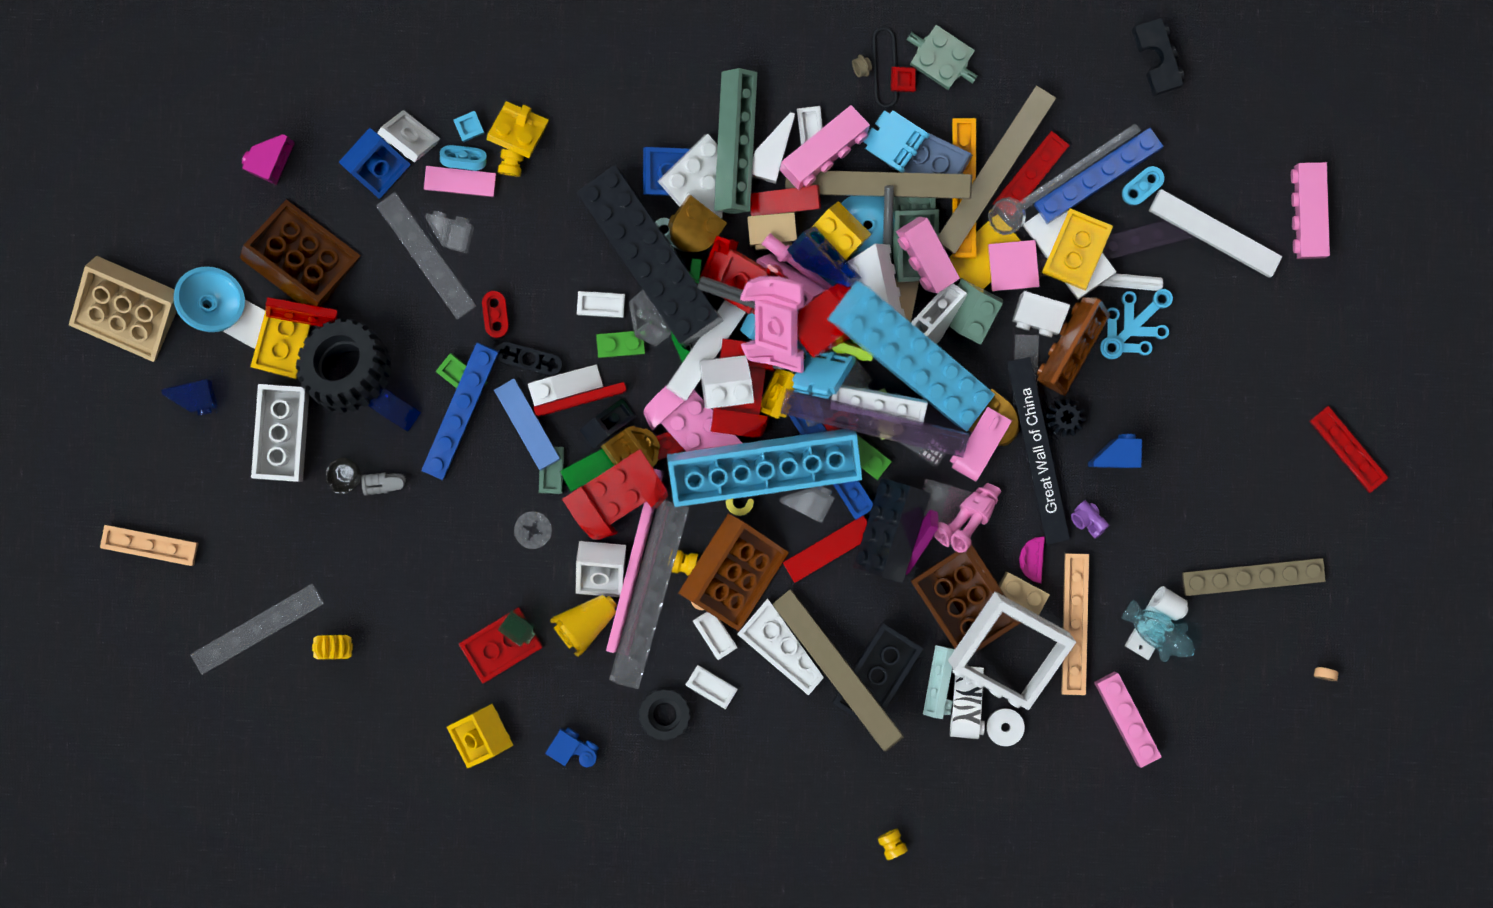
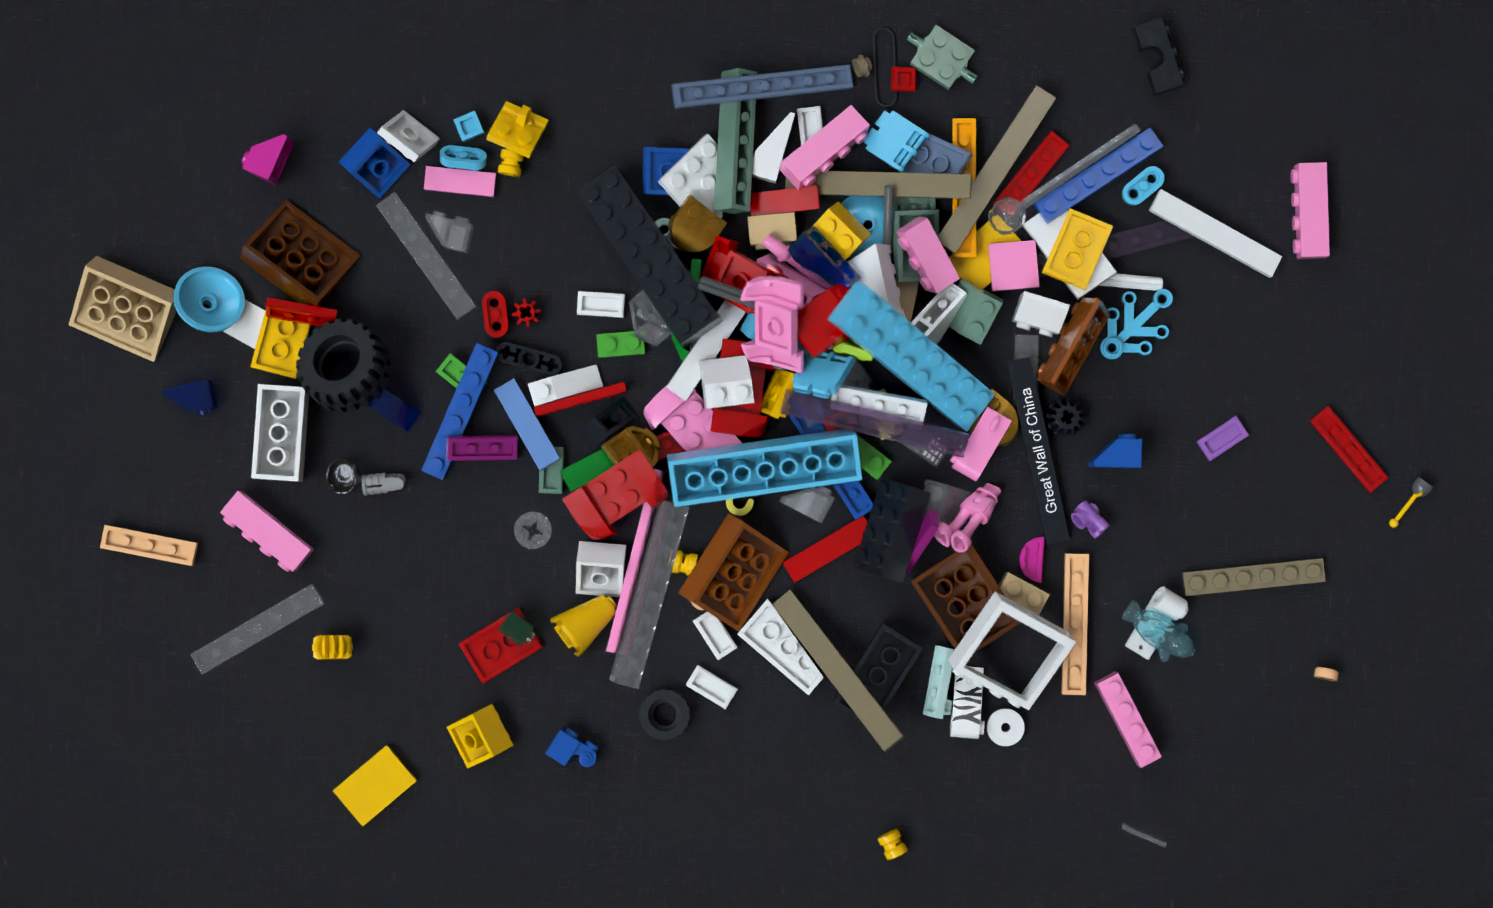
(267, 531): none -> bright pink brick
(375, 785): none -> yellow tile
(482, 447): none -> magenta tile
(526, 306): none -> red gear
(762, 86): none -> sand blue tile
(1144, 835): none -> clear piece
(1222, 438): none -> medium lavender tile
(1420, 489): none -> hinge

